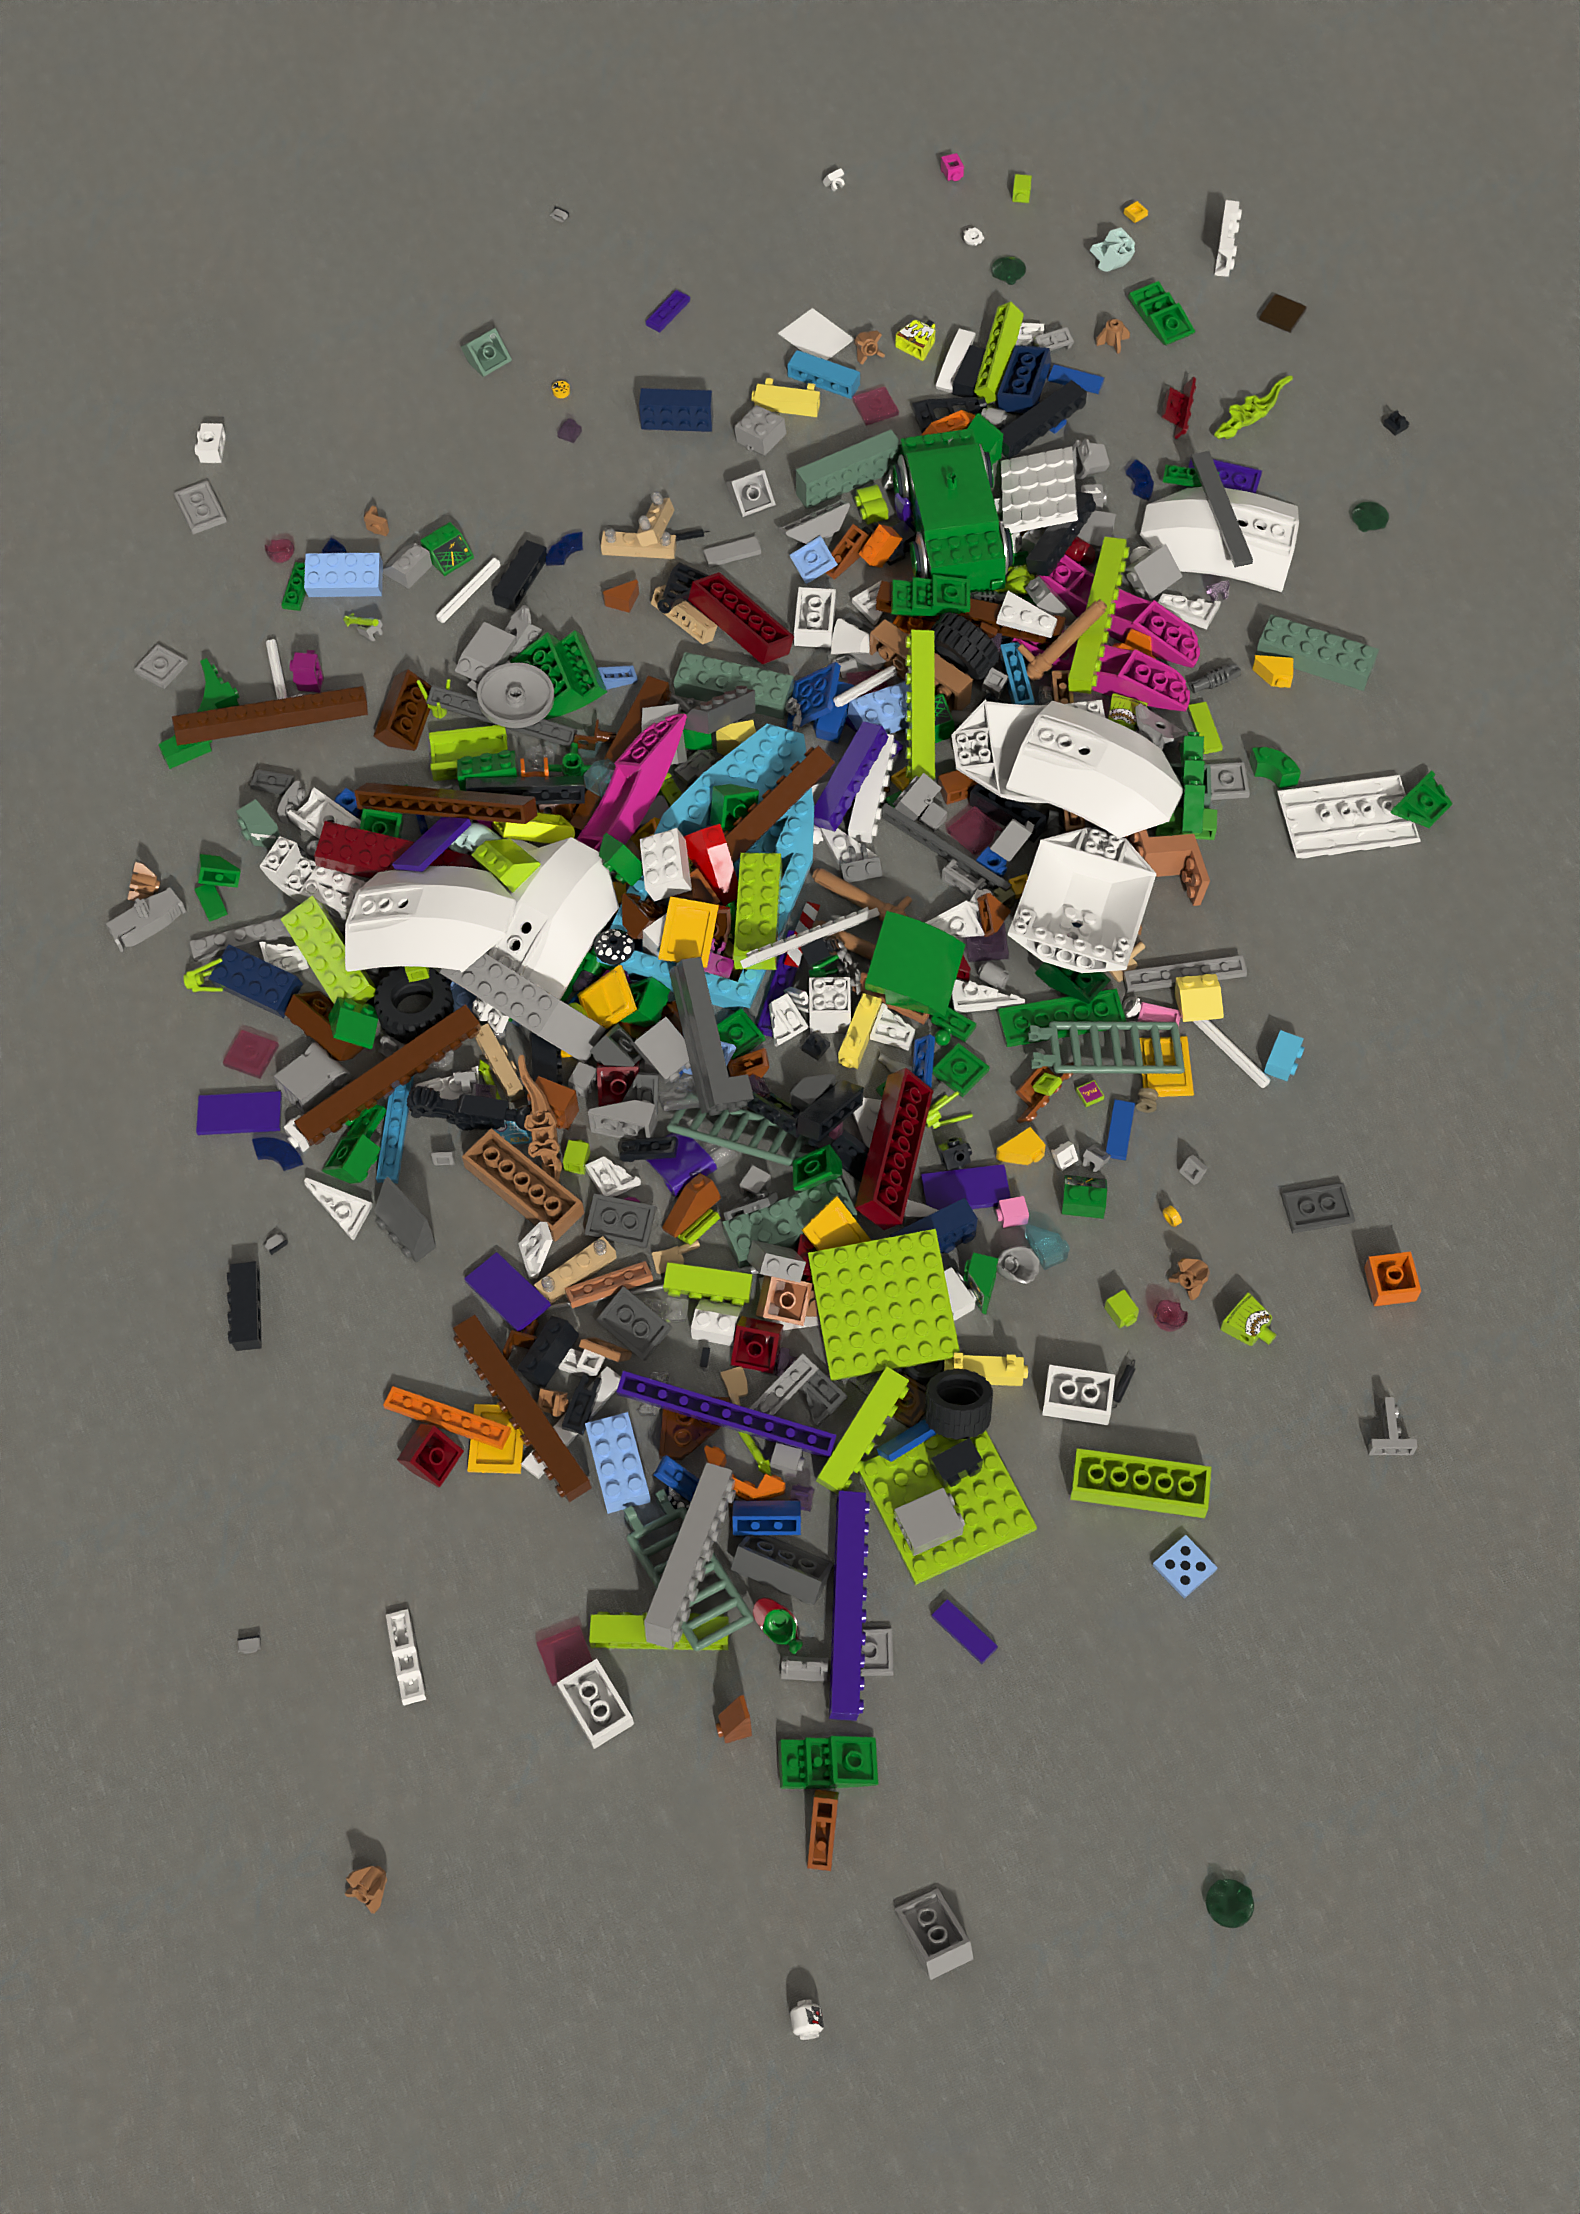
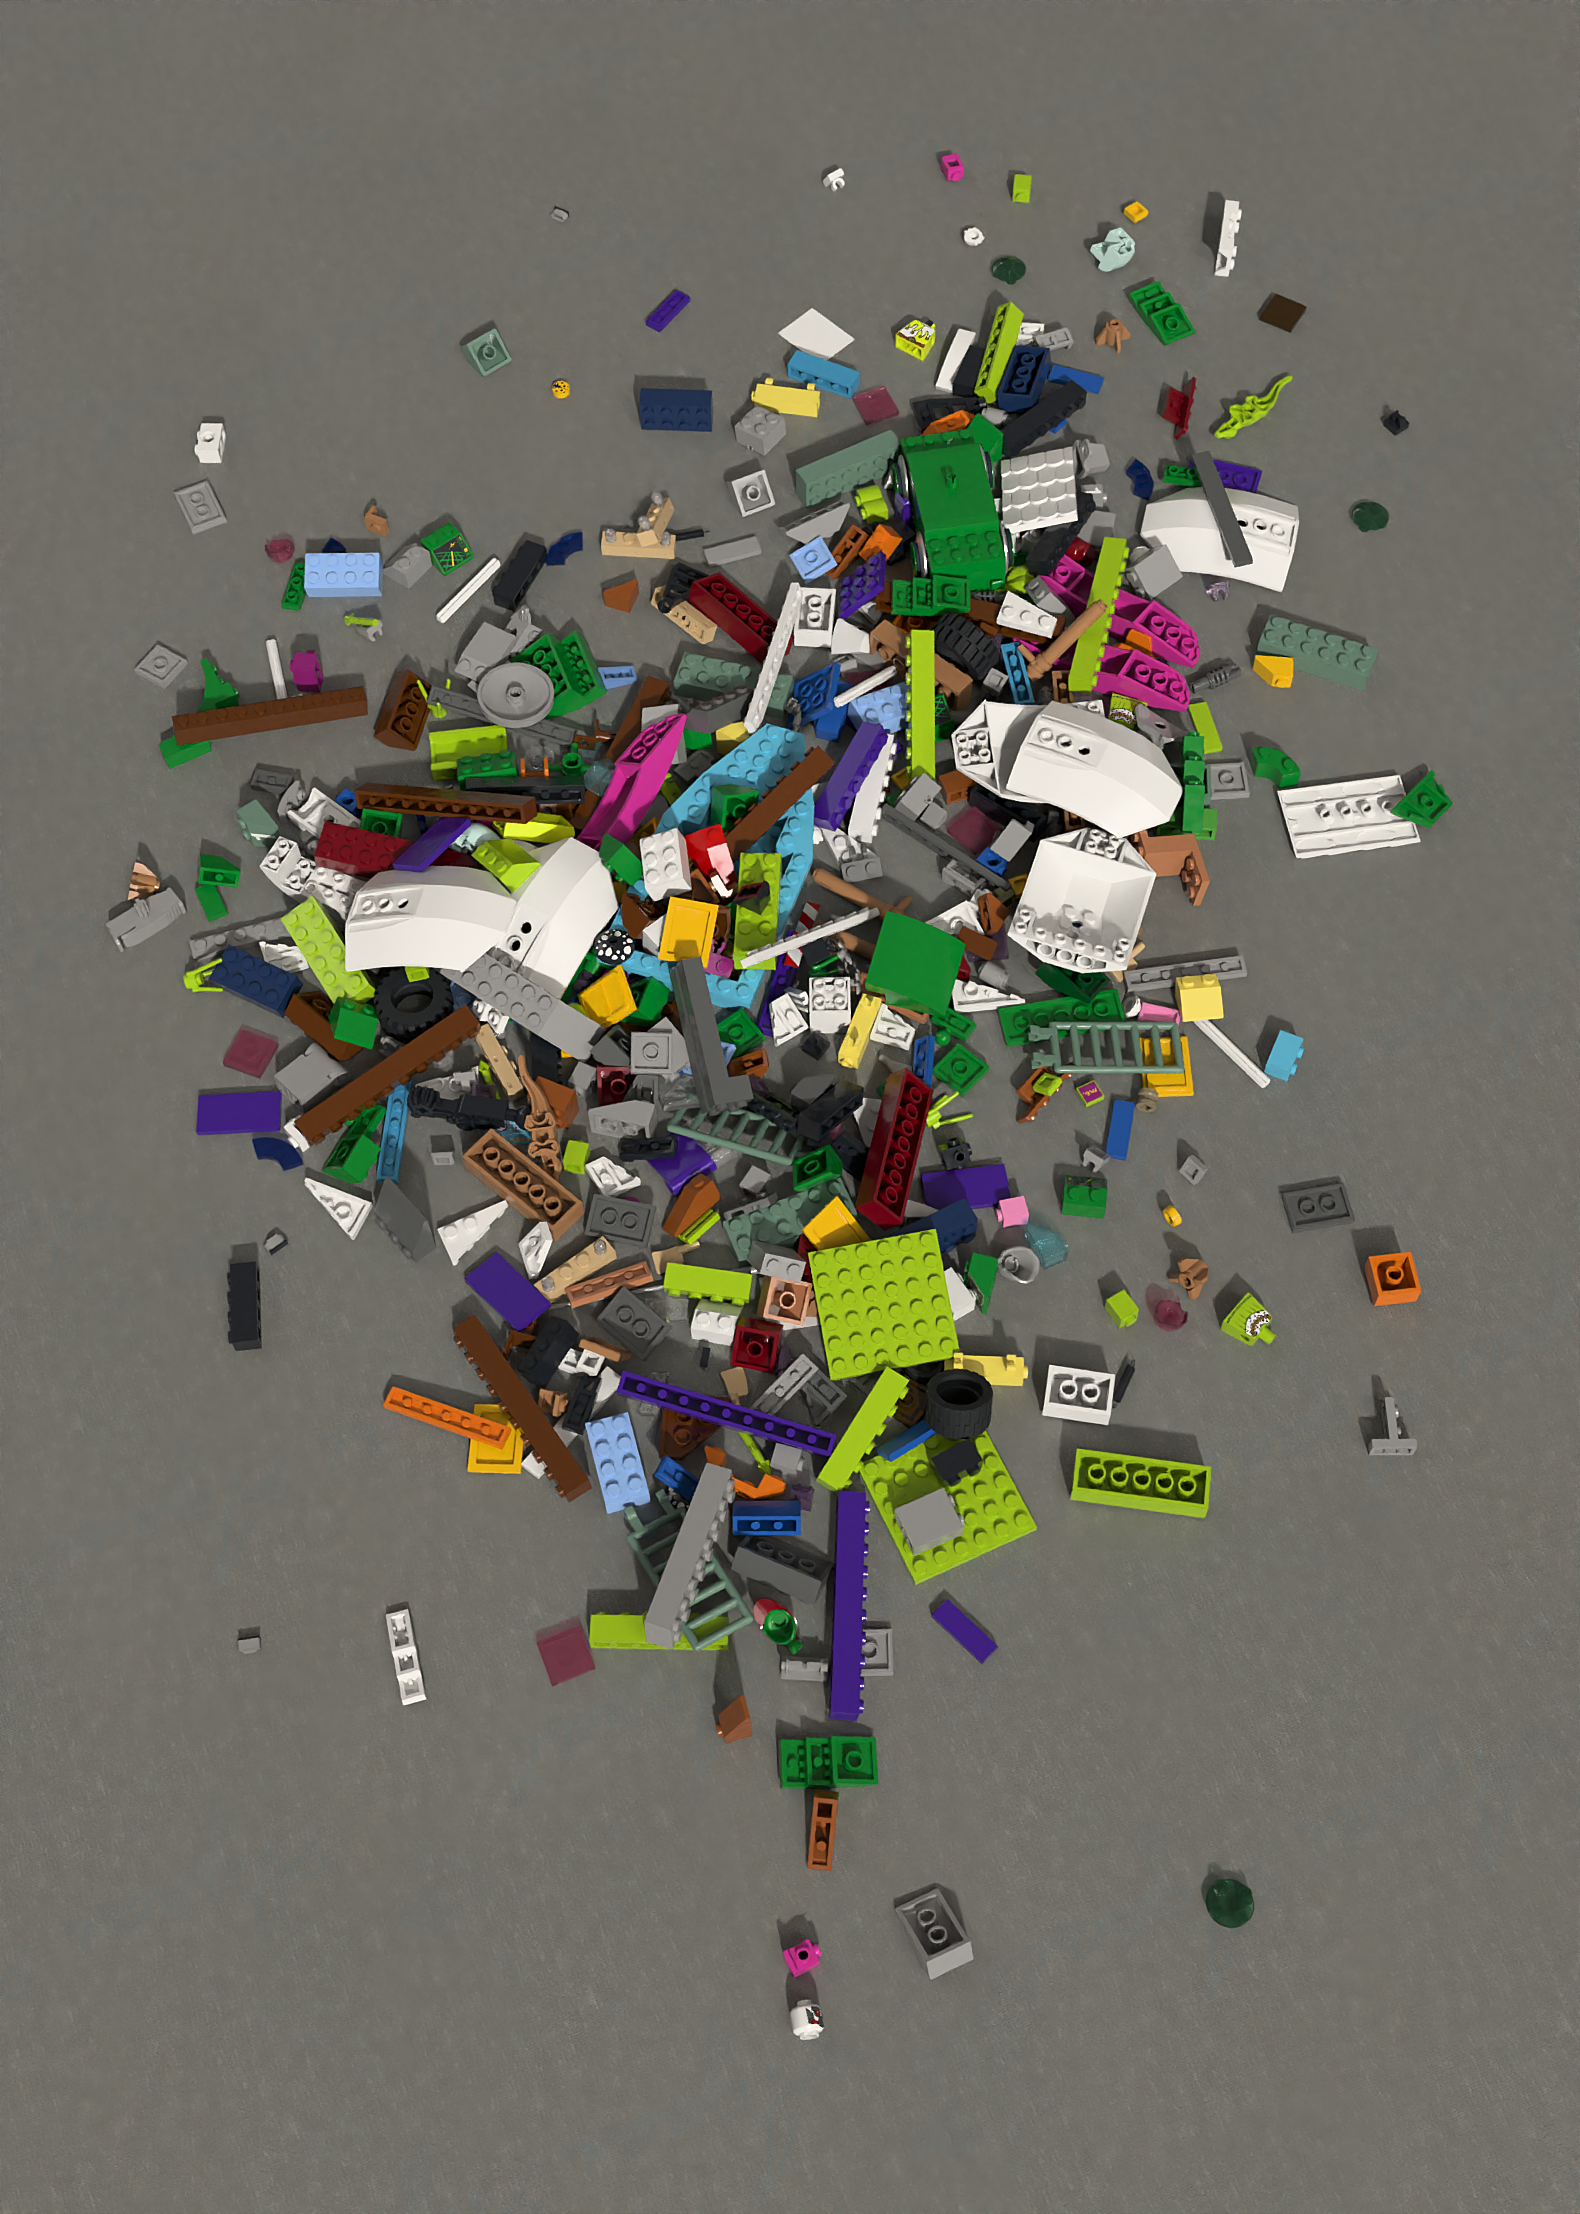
(367, 1886): medium nougat brick -> none
(430, 1454): dark red slope -> none
(463, 1233): none -> white wing
(569, 431): clear purple tile -> none
(595, 1703): white brick -> none
(651, 1053): none -> light grey tile
(718, 885): none -> bracket
(754, 897): none -> black slope
(774, 659): none -> white plate
(795, 1964): none -> dark pink brick
(862, 585): none -> dark purple plate
(867, 345): medium nougat brick -> none
(977, 943): none -> reddish brown tile
(1022, 1148): yellow slope -> none
(1064, 1155): white tile -> none
(1184, 1566): light blue tile -> none
(1193, 612): white wing -> none

